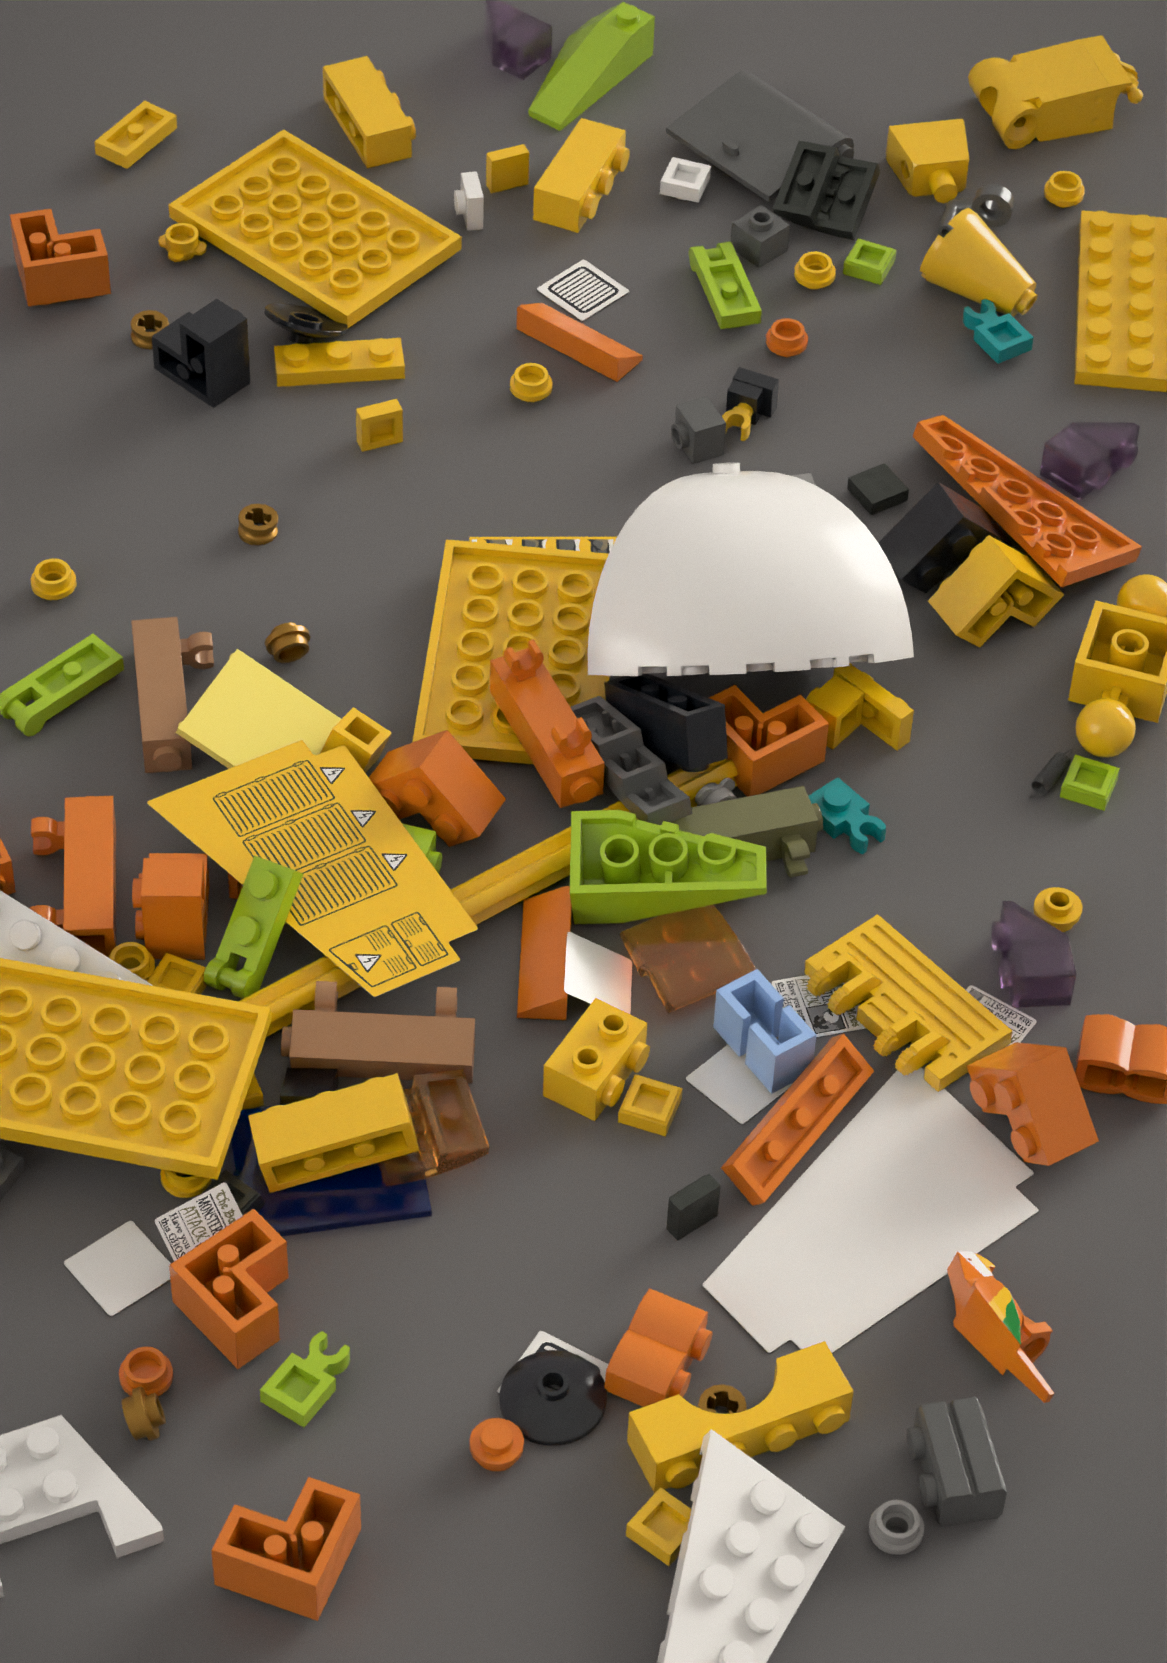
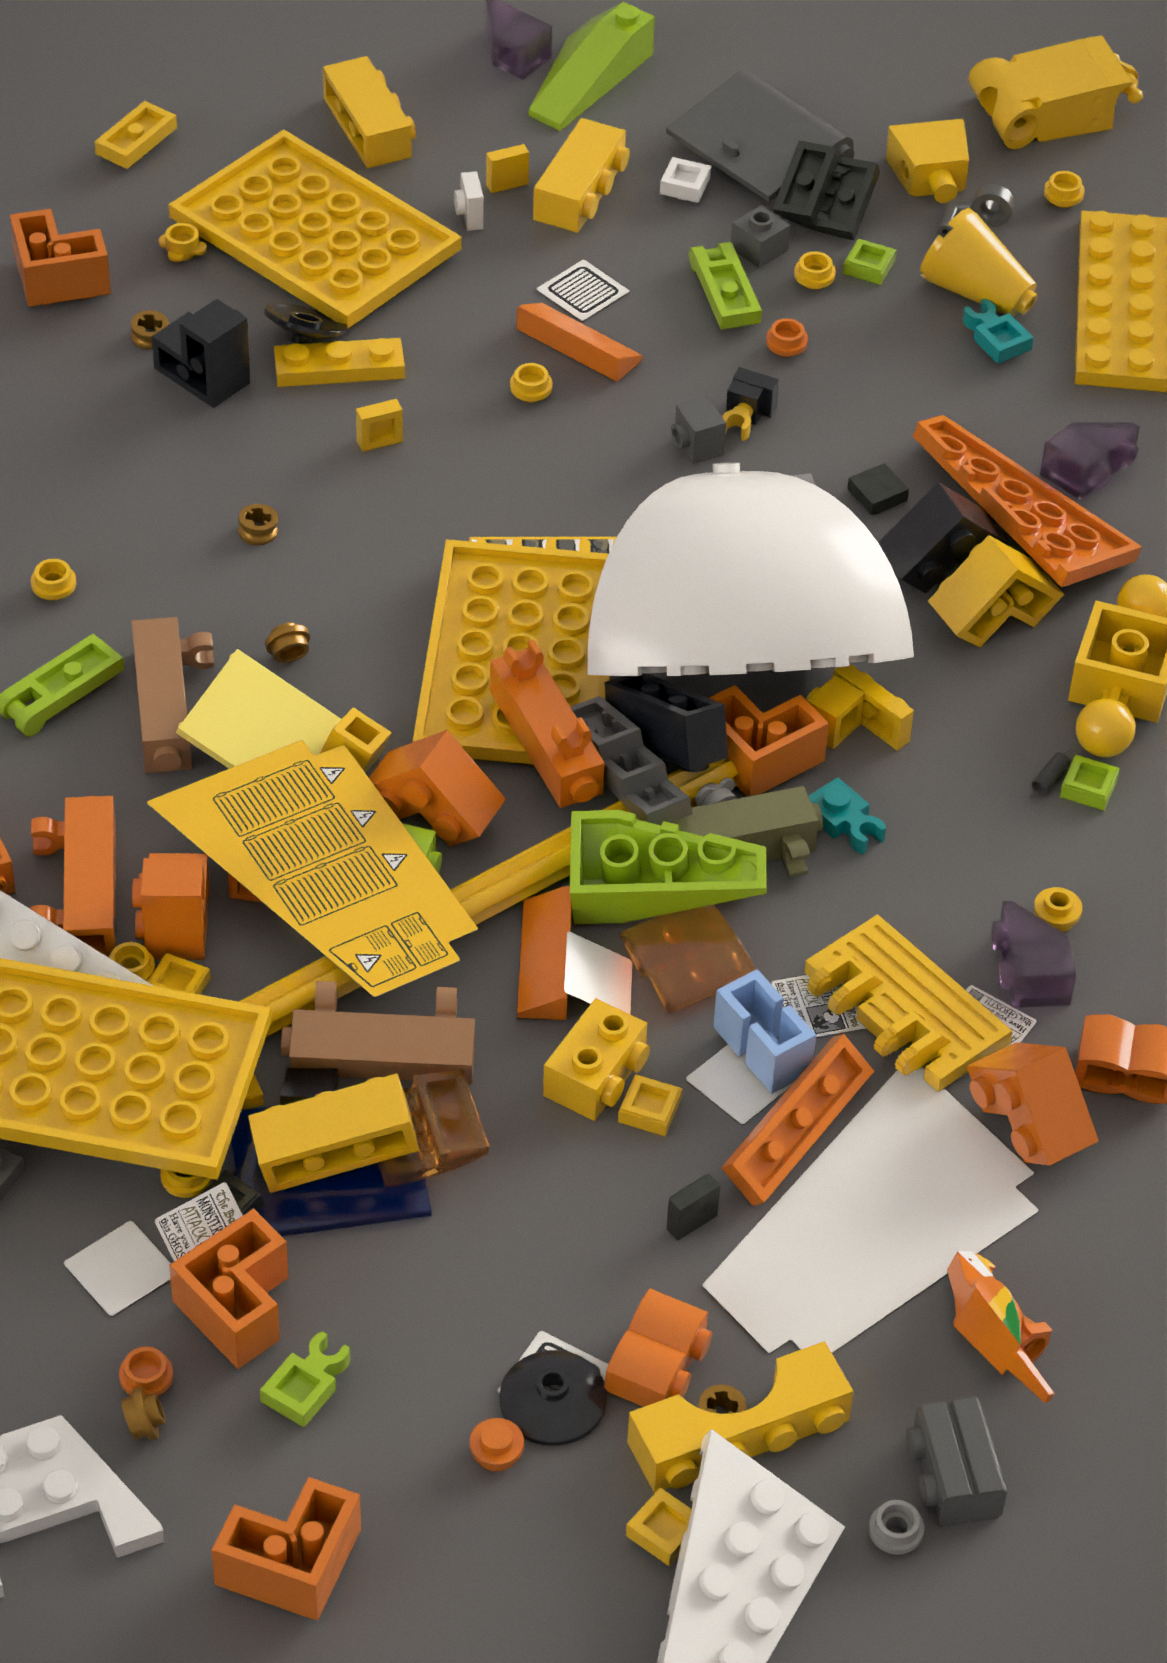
(254, 928): lime plate -> none

